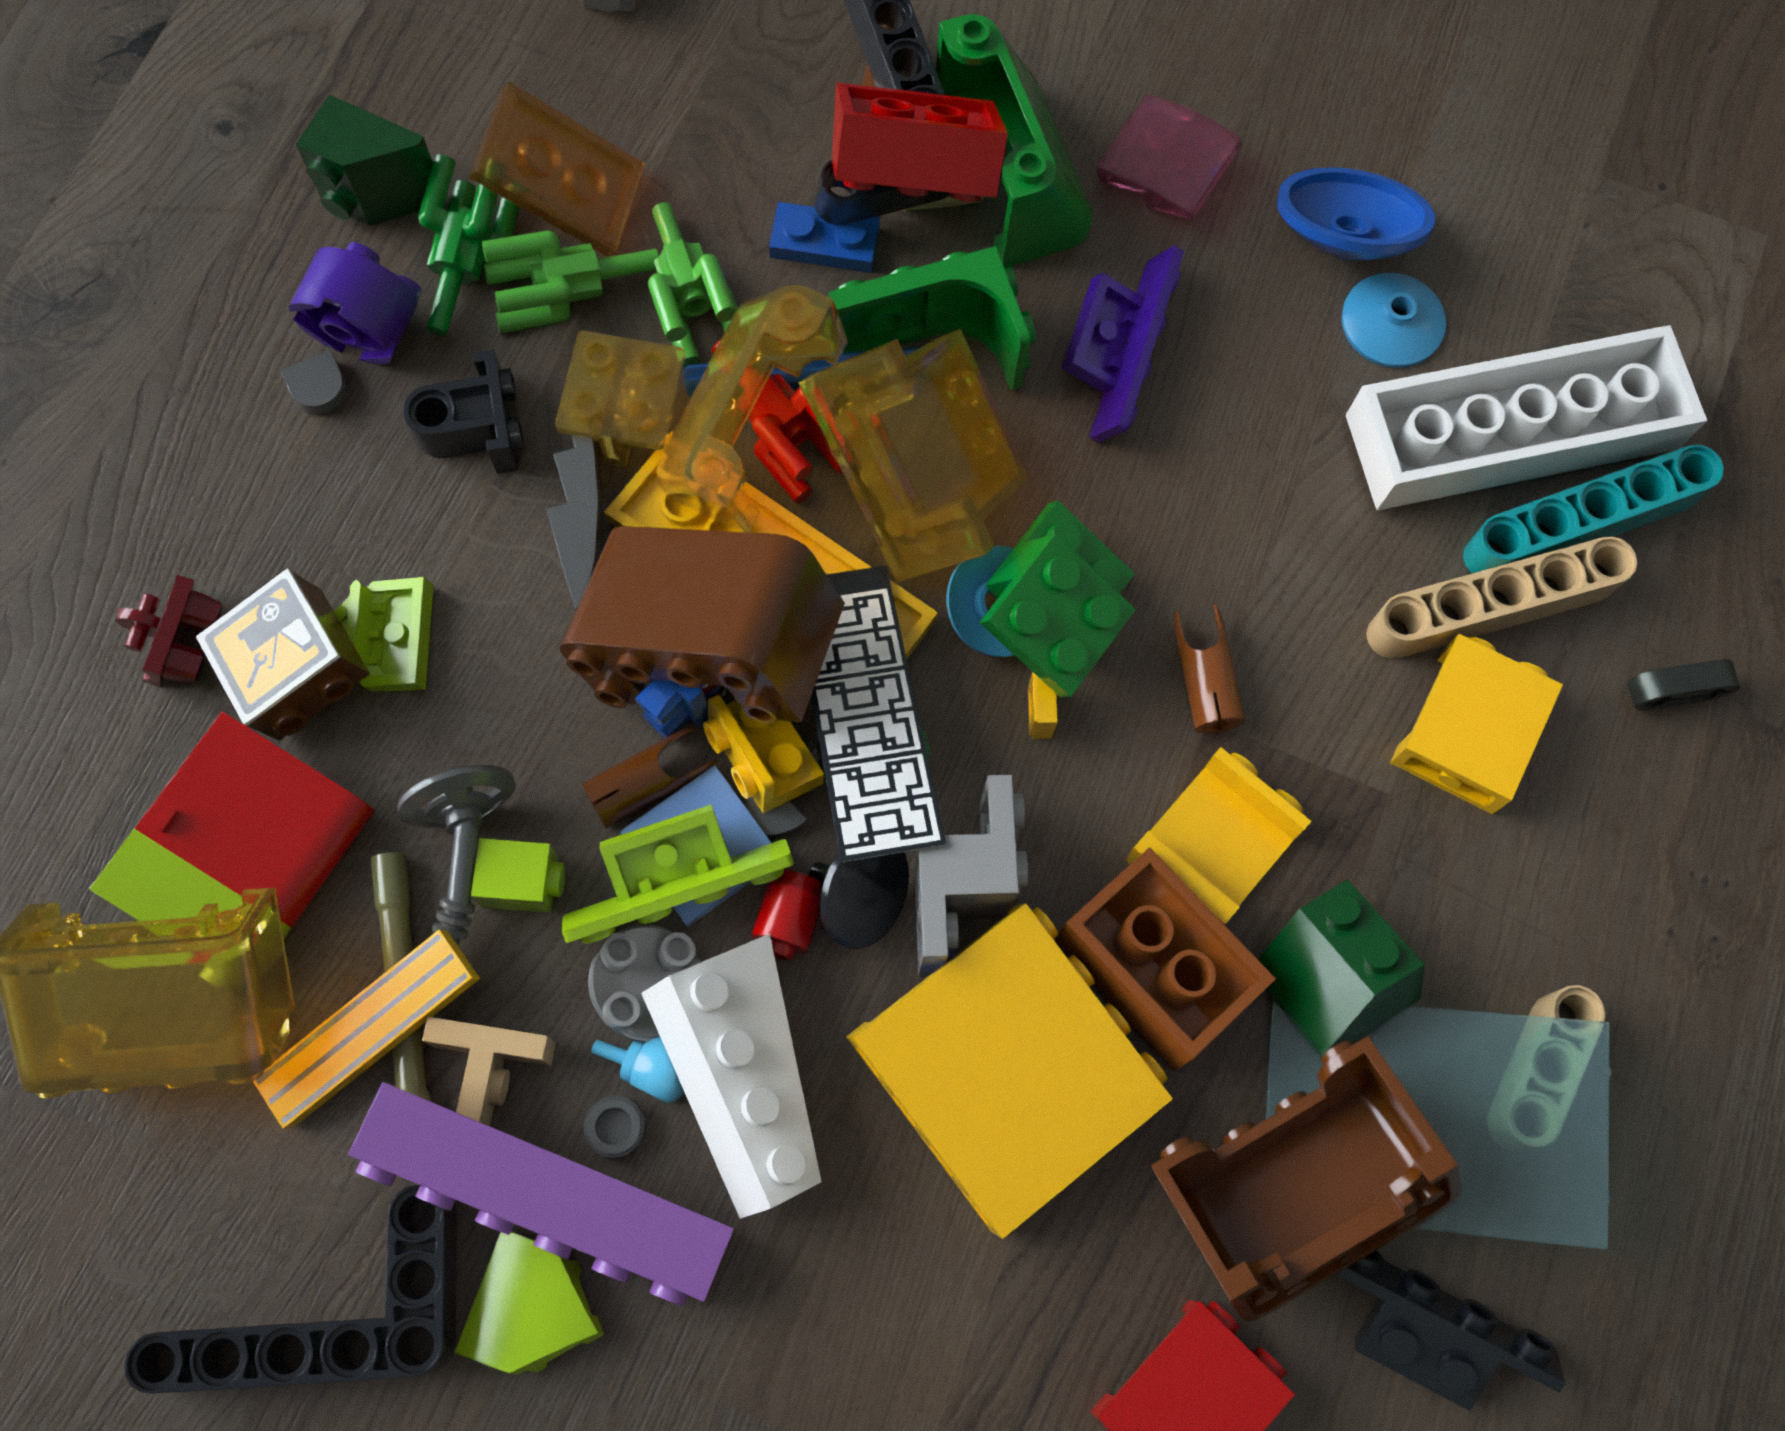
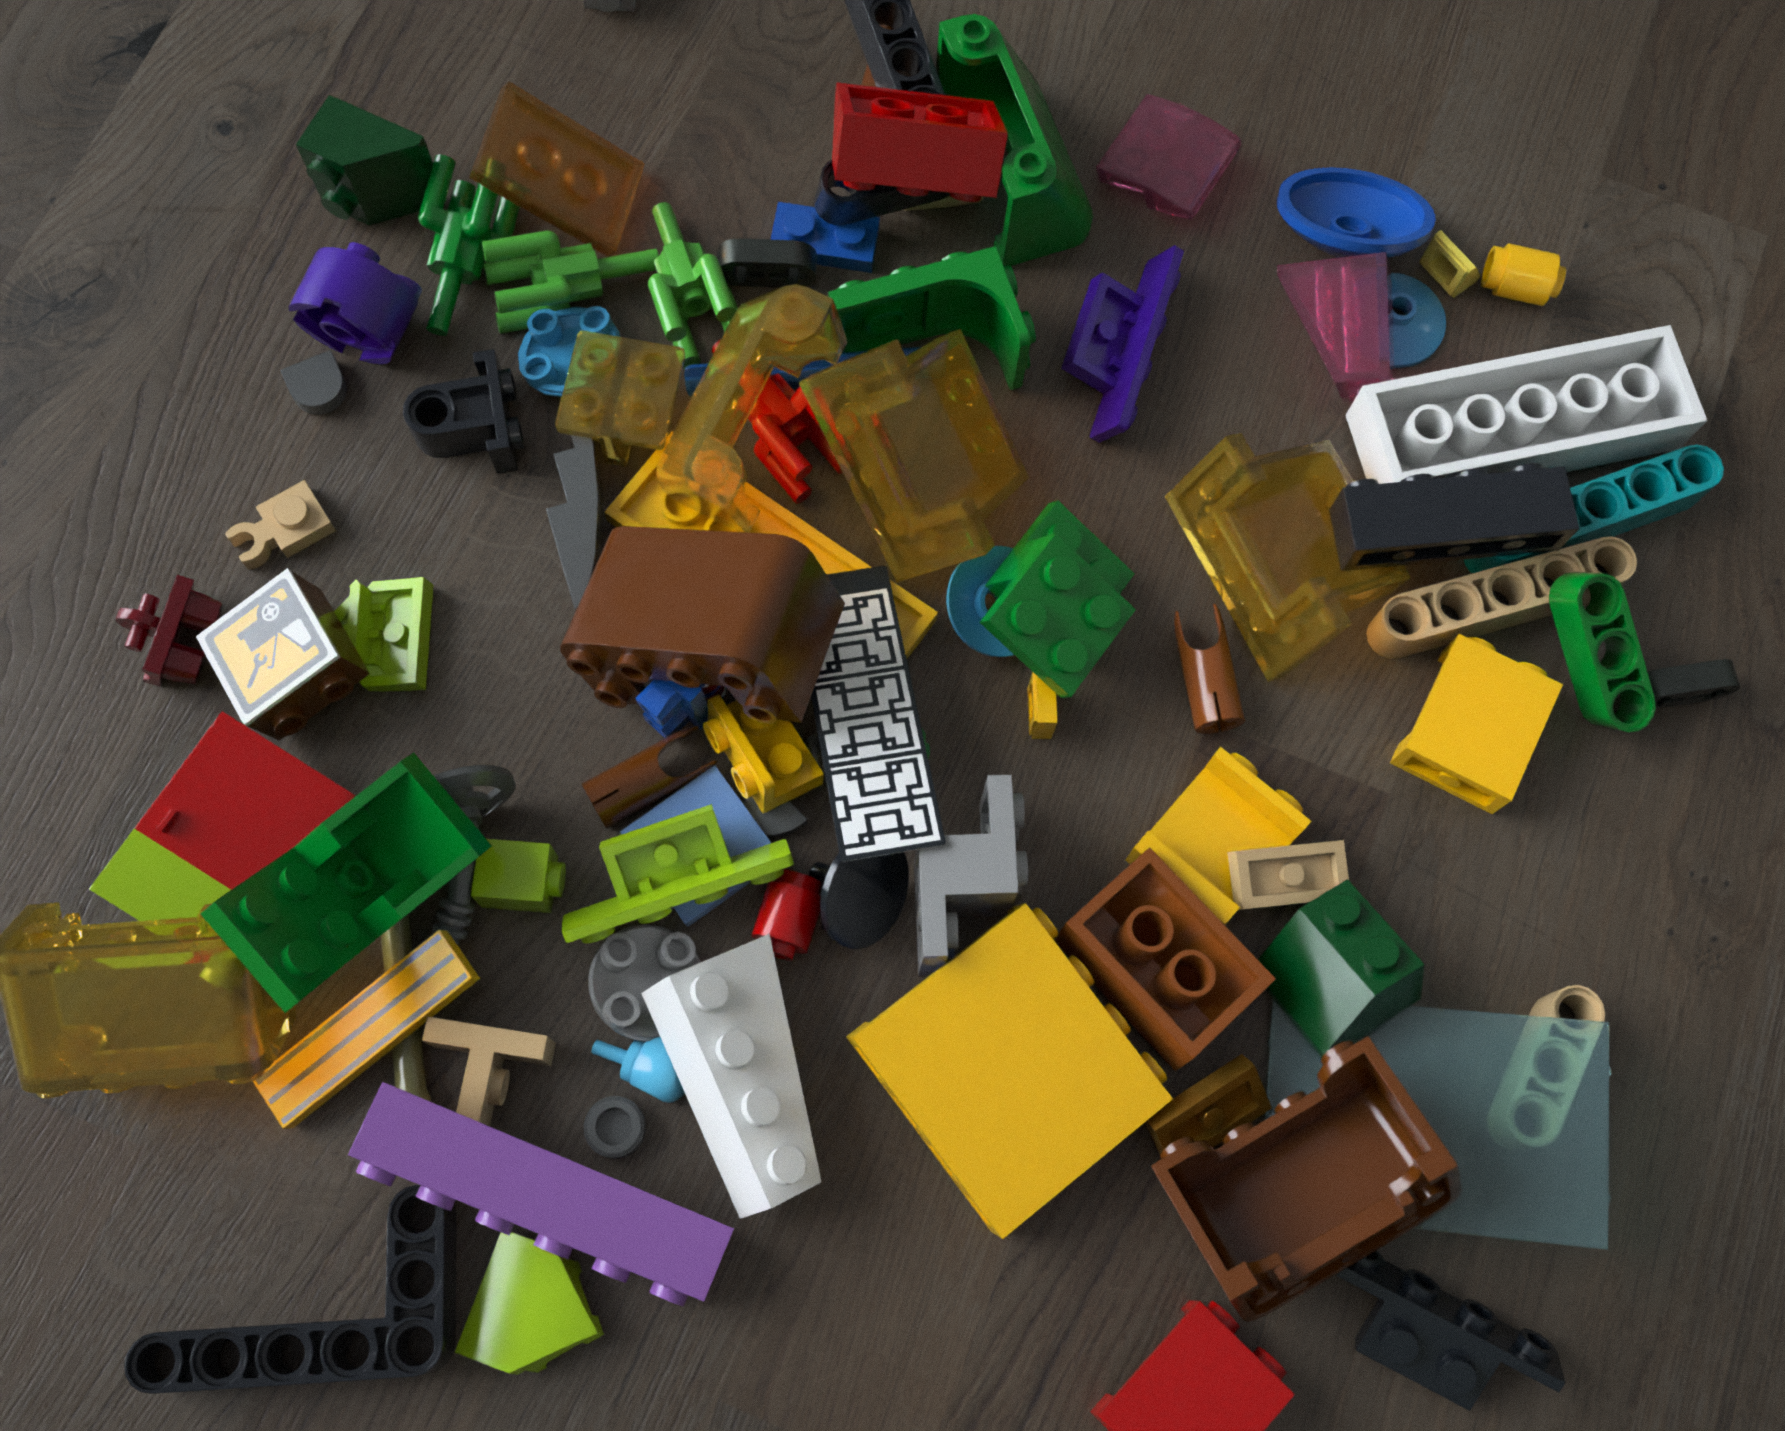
(288, 521): none -> tan plate
(346, 882): none -> green bracket
(550, 344): none -> dark azure dish
(767, 262): none -> pearl dark grey beam
(1212, 1106): none -> pearl gold plate
(1273, 548): none -> clear yellow windscreen
(1286, 873): none -> tan plate
(1346, 316): none -> clear pink slope
(1449, 265): none -> light yellow slope
(1453, 517): none -> black brick
(1523, 274): none -> yellow brick
(1623, 665): none -> green beam

